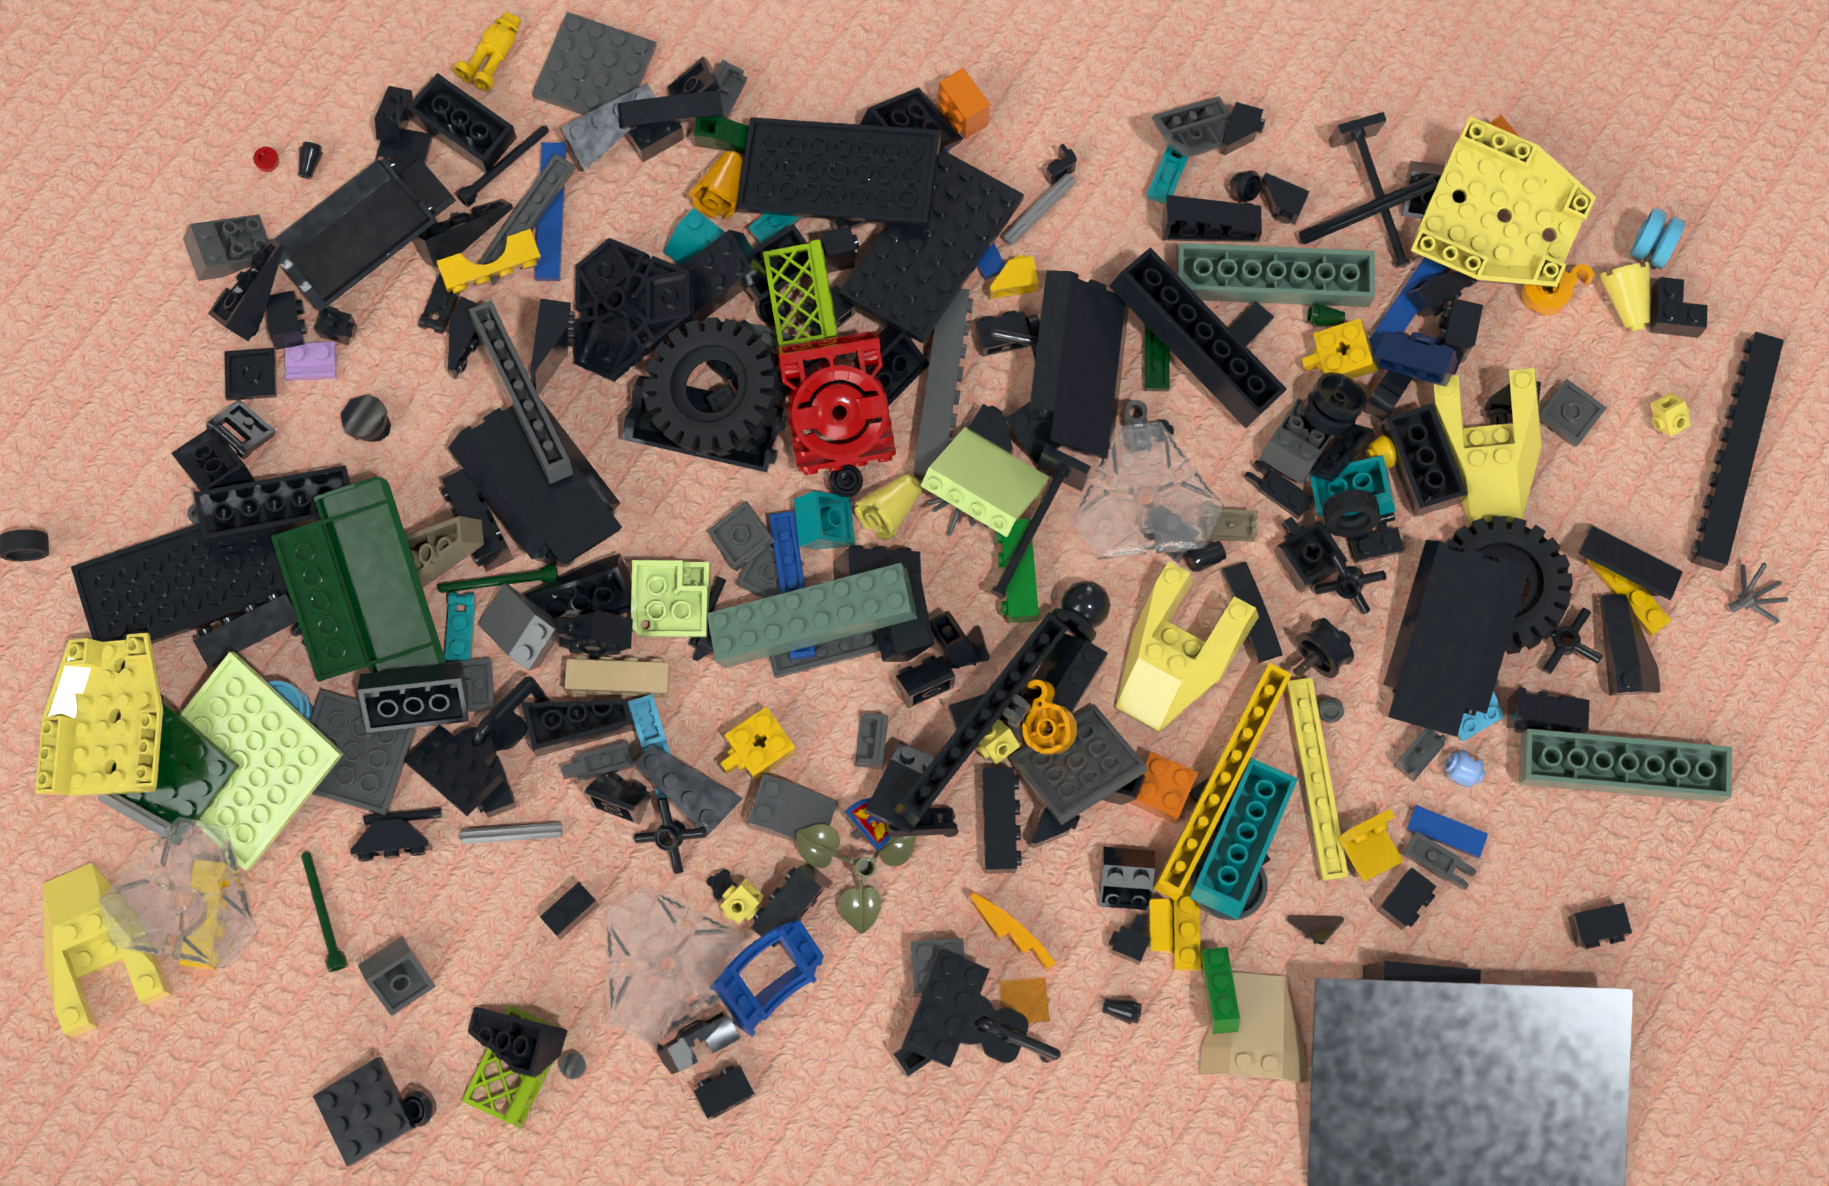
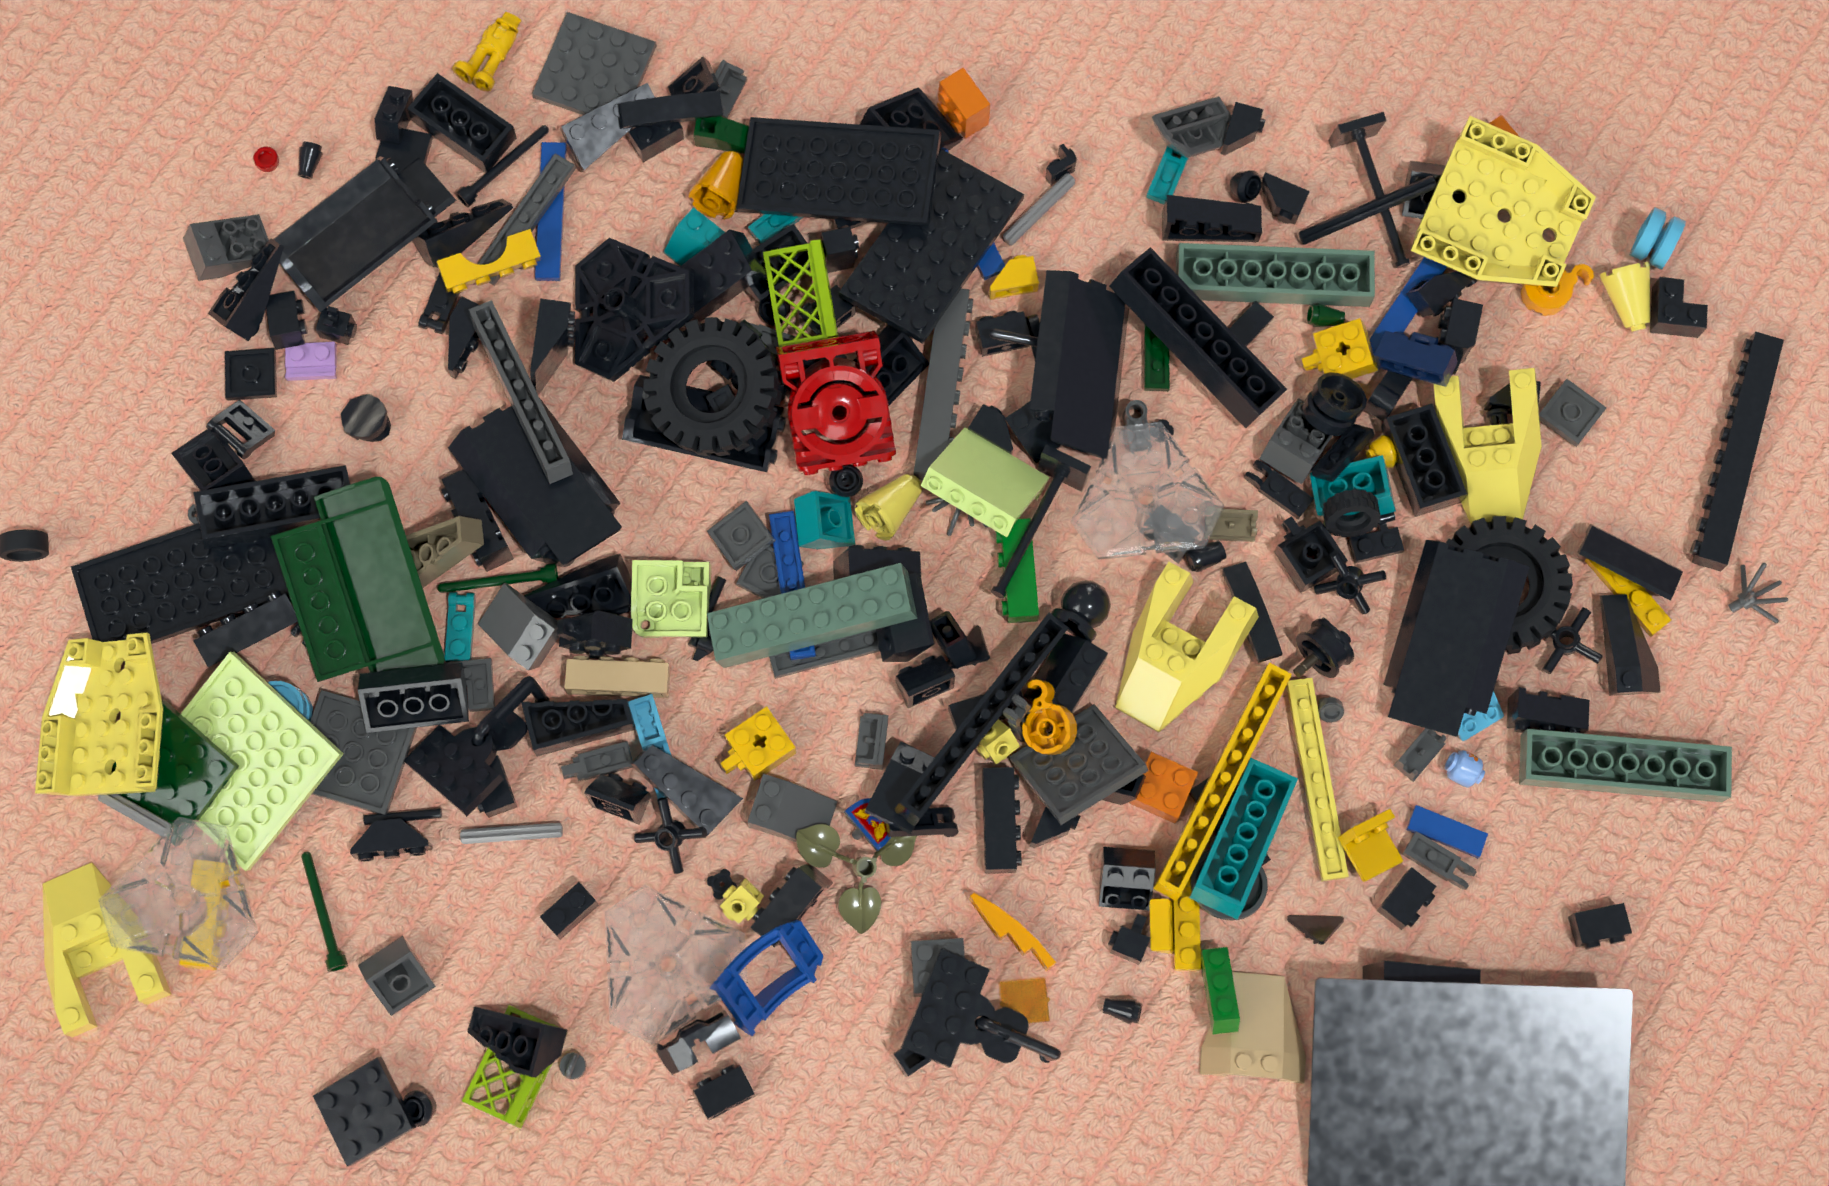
(1670, 414): light yellow brick -> none

